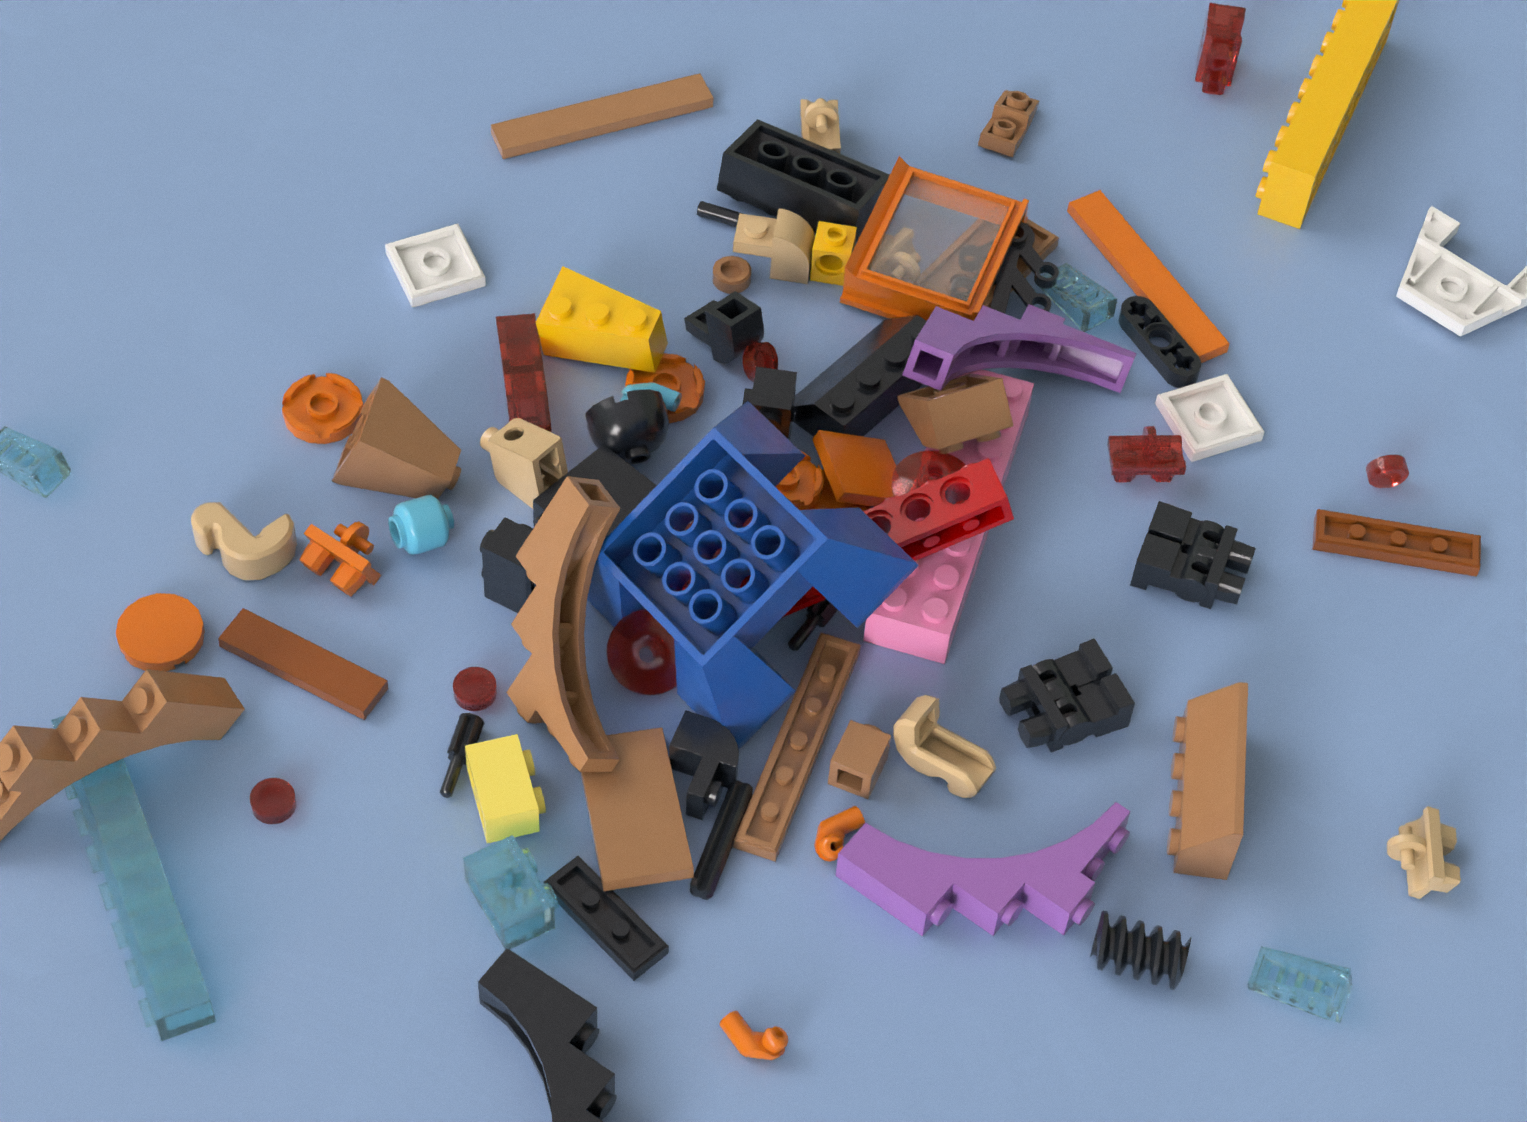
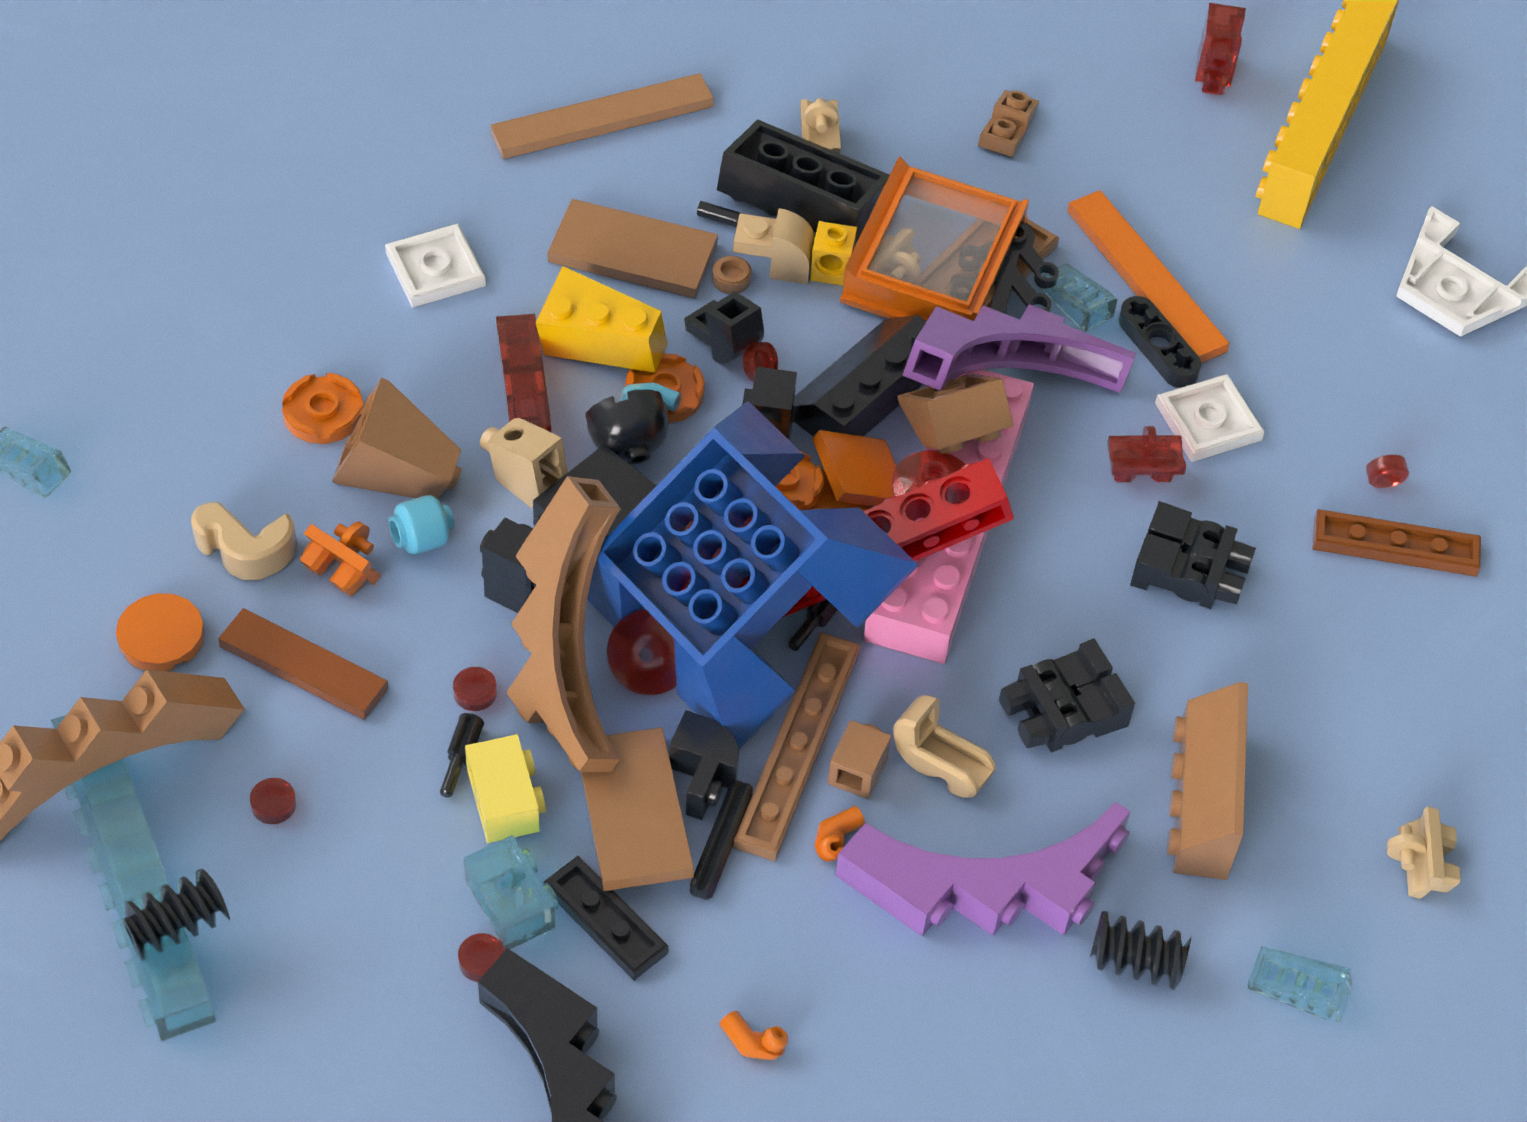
(173, 912): none -> black piece
(478, 954): none -> clear red tile
(633, 248): none -> medium nougat tile

